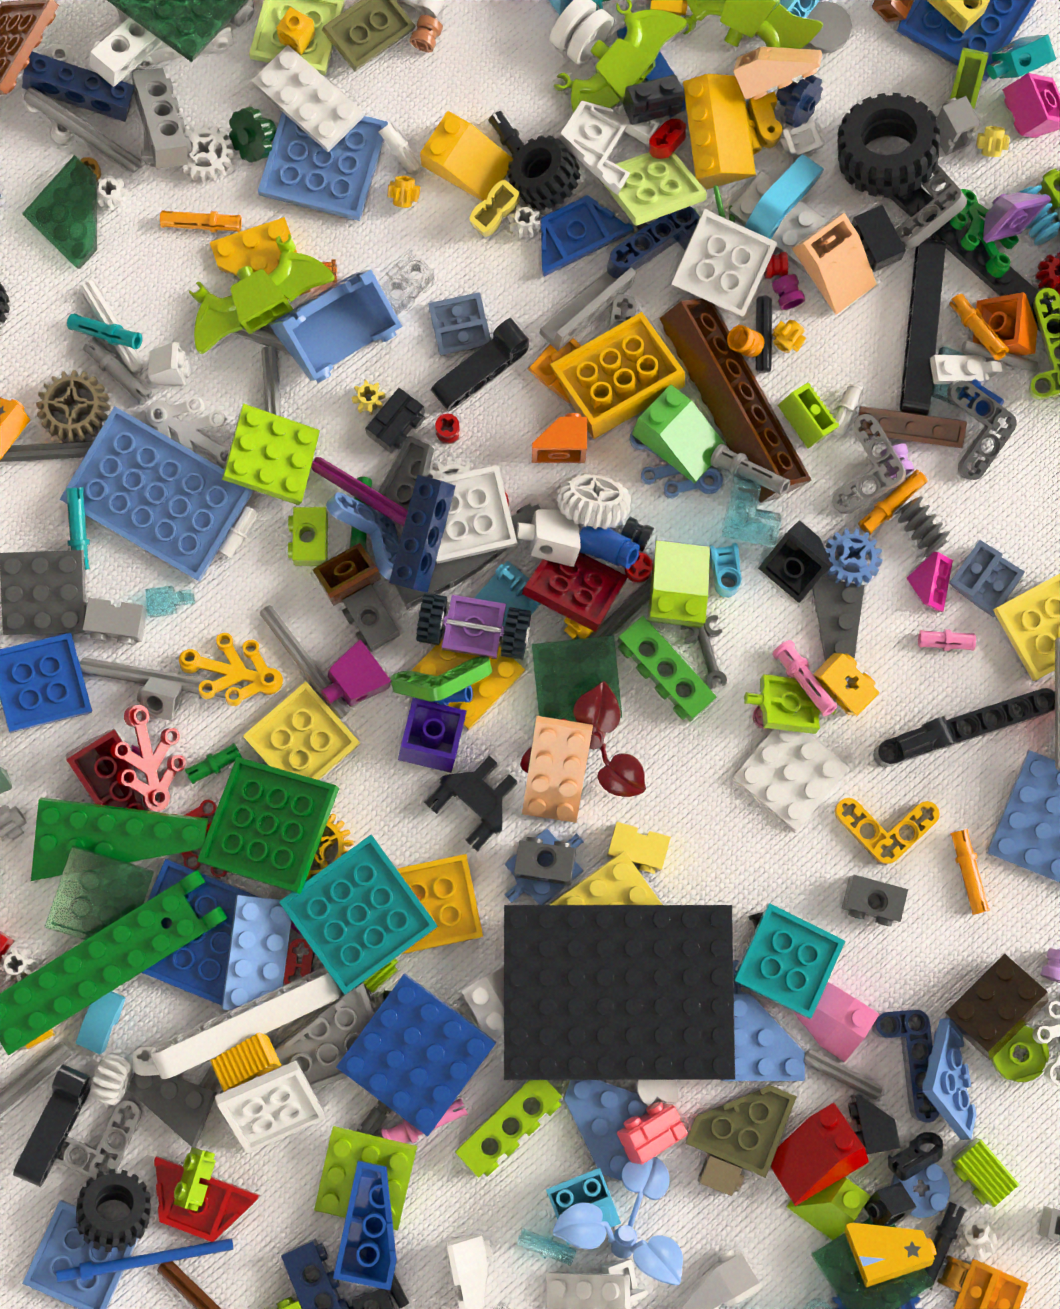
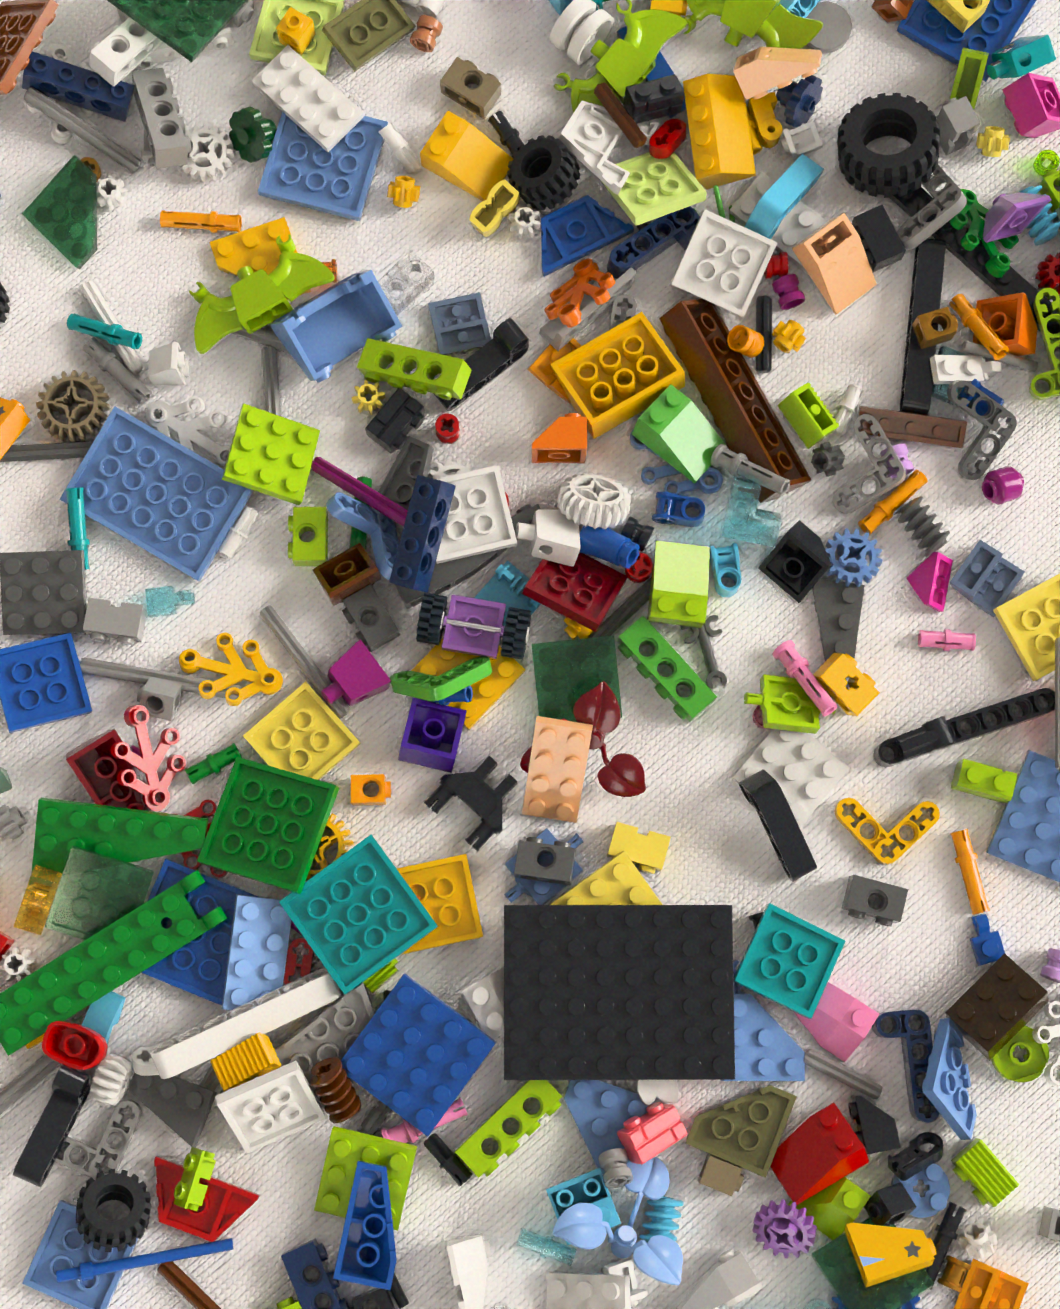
(37, 900): none -> clear yellow brick
(74, 1045): none -> red piece
(335, 1090): none -> reddish brown piece
(358, 784): none -> light orange brick
(380, 354): none -> lime brick
(447, 1159): none -> black axle
(477, 100): none -> dark tan brick
(584, 272): none -> orange plant
(615, 1168): none -> light grey wheel
(620, 115): none -> reddish brown axle
(662, 1218): none -> medium azure piece
(676, 509): none -> blue piece
(779, 823): none -> black beam
(784, 1228): none -> medium lavender gear
(828, 459): none -> dark grey gear
(927, 335): none -> pearl gold brick
(984, 781): none -> lime brick
(986, 945): none -> blue plate
(1003, 485): none -> magenta head
(1041, 157): none -> clear neon green bush

